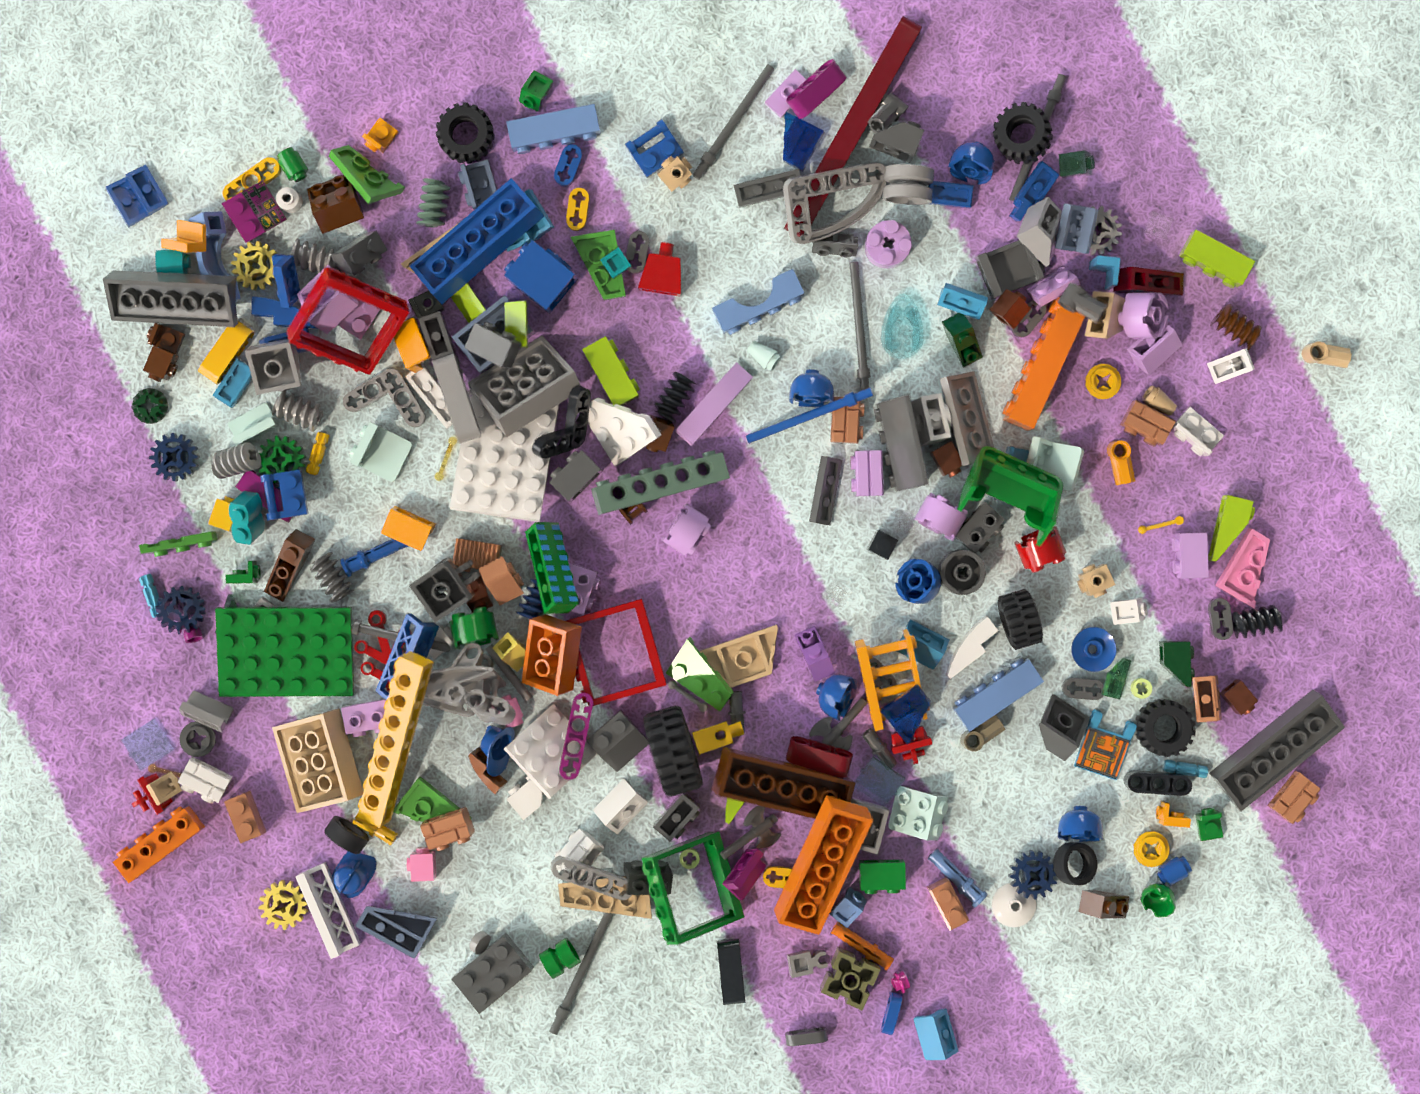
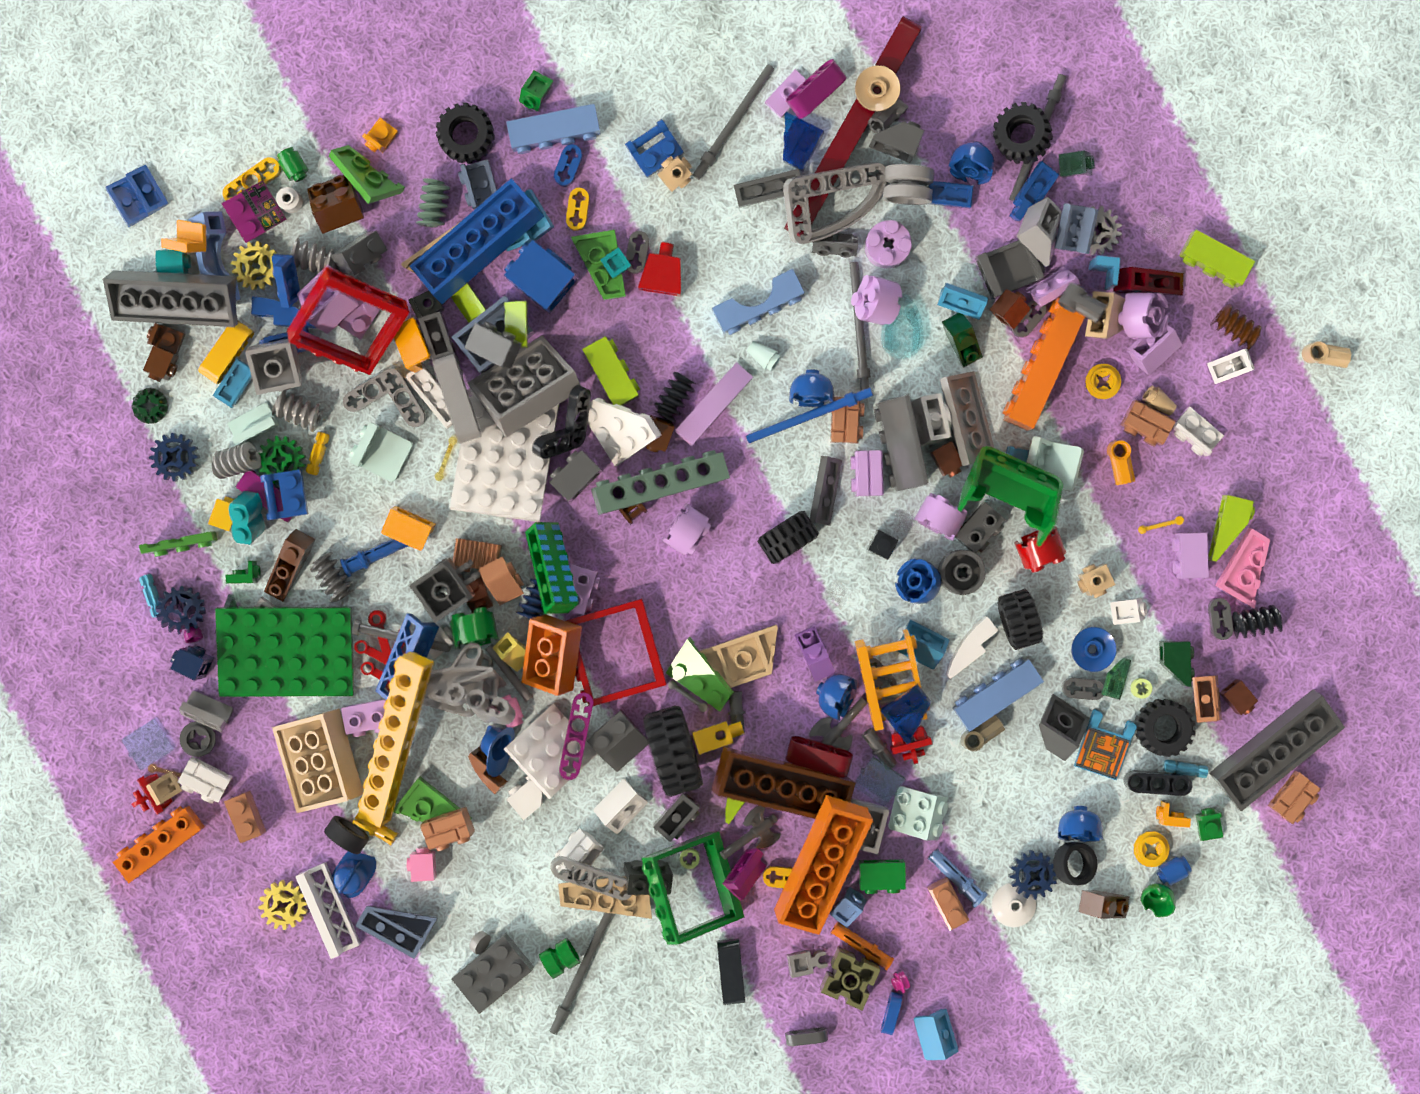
(191, 662): none -> dark blue brick
(788, 537): none -> black tyre
(877, 77): none -> tan dish
(877, 300): none -> lavender brick

